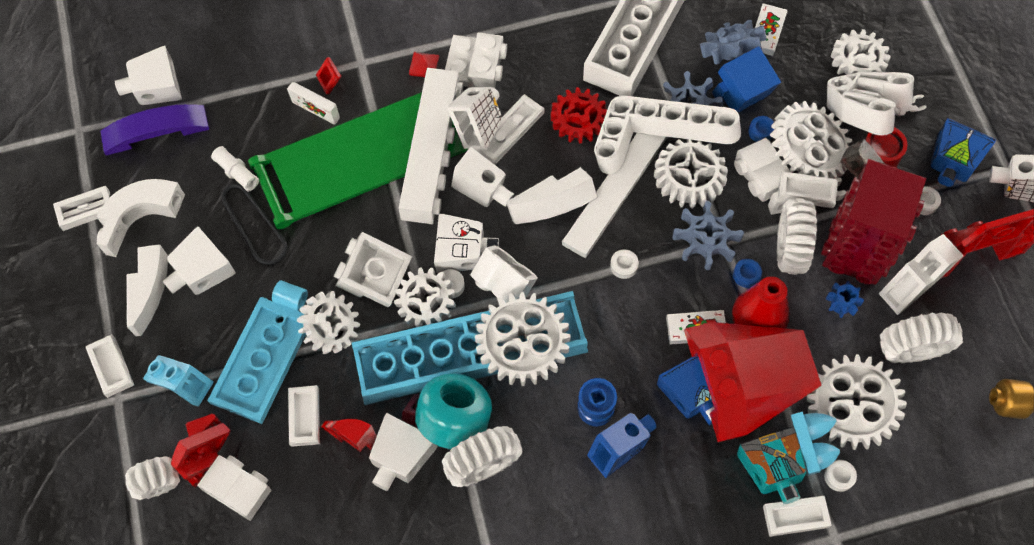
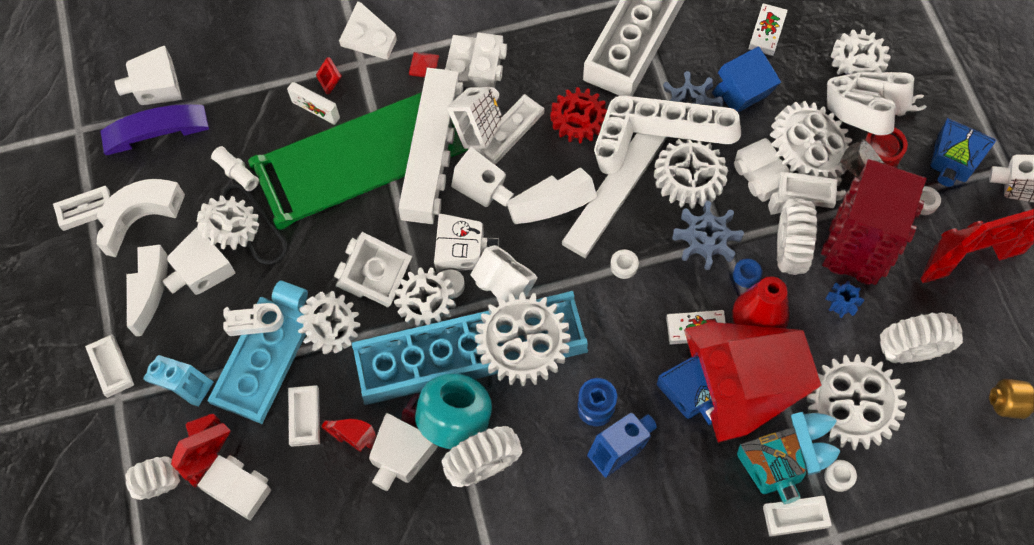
(227, 222): none -> white gear
(250, 320): none -> white piece
(368, 34): none -> white wing
(732, 41): sand blue gear -> none
(761, 128): blue tile -> none
(920, 273): white slope -> none

